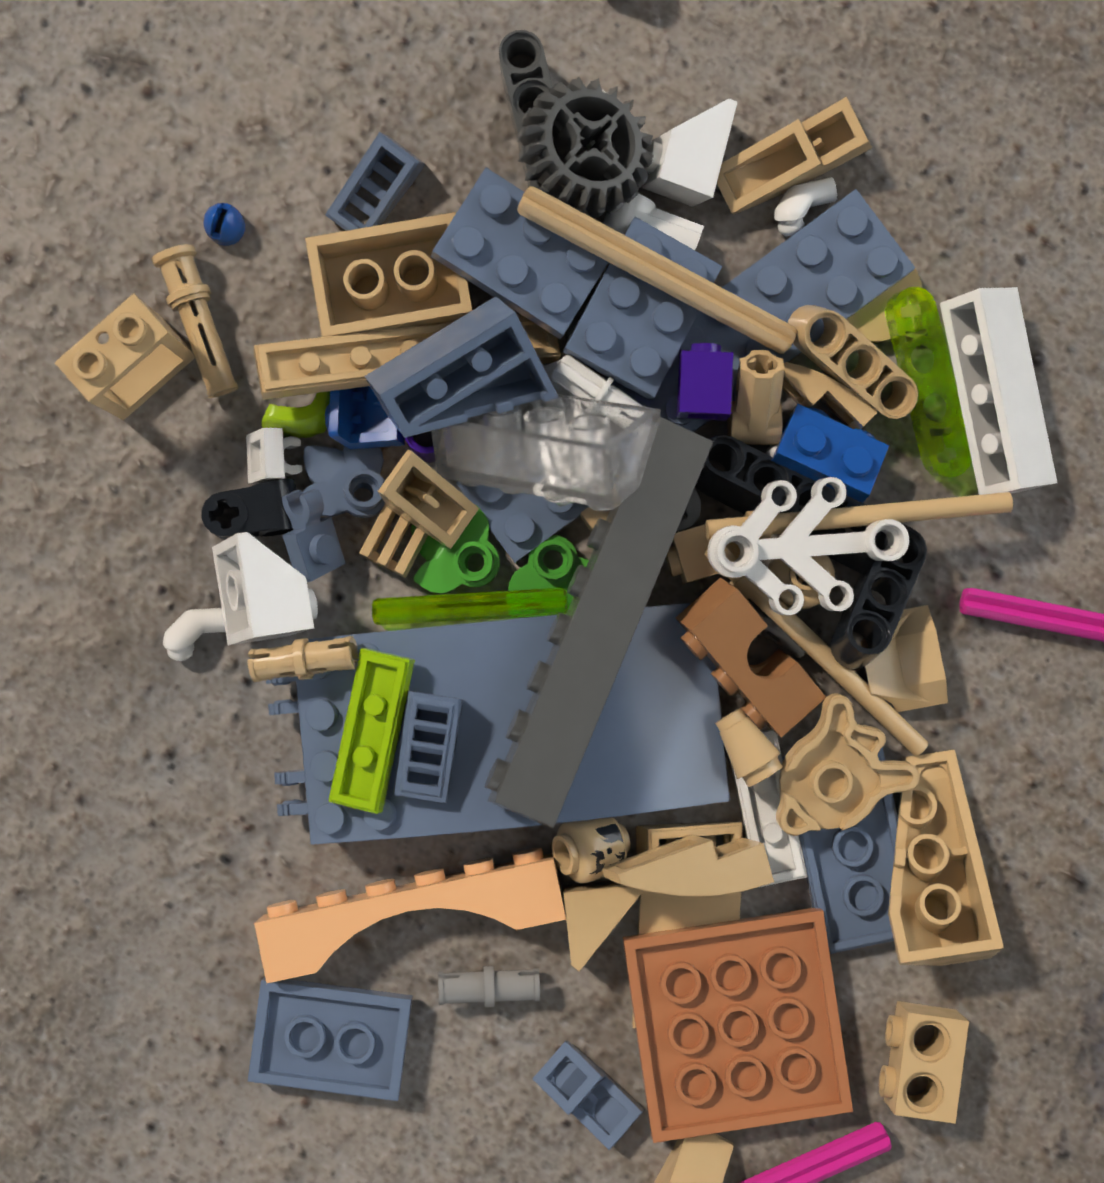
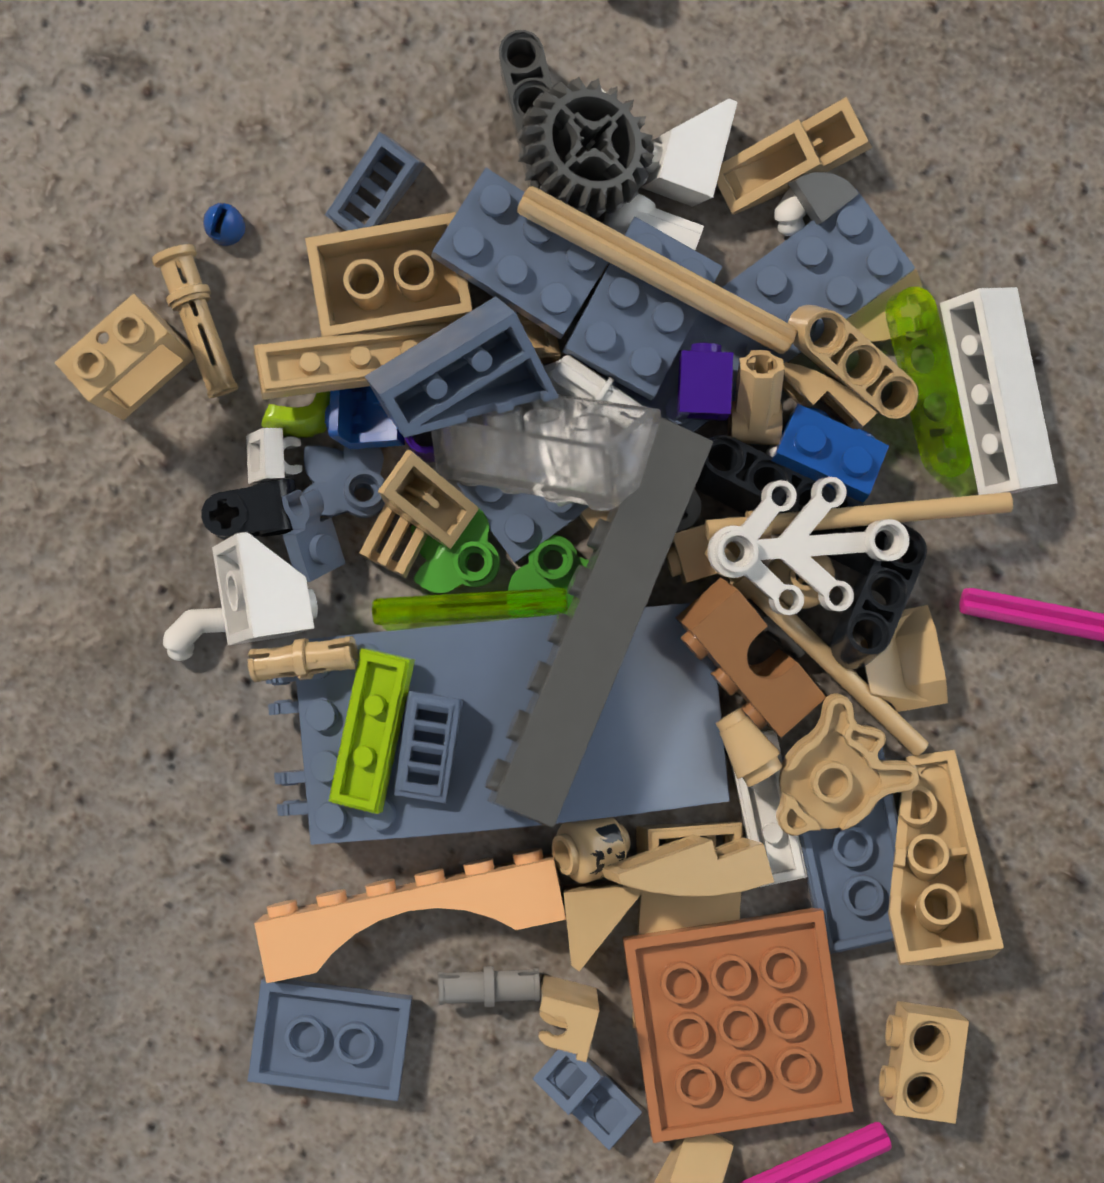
(572, 1008): none -> tan hinge
(822, 194): none -> dark grey tile

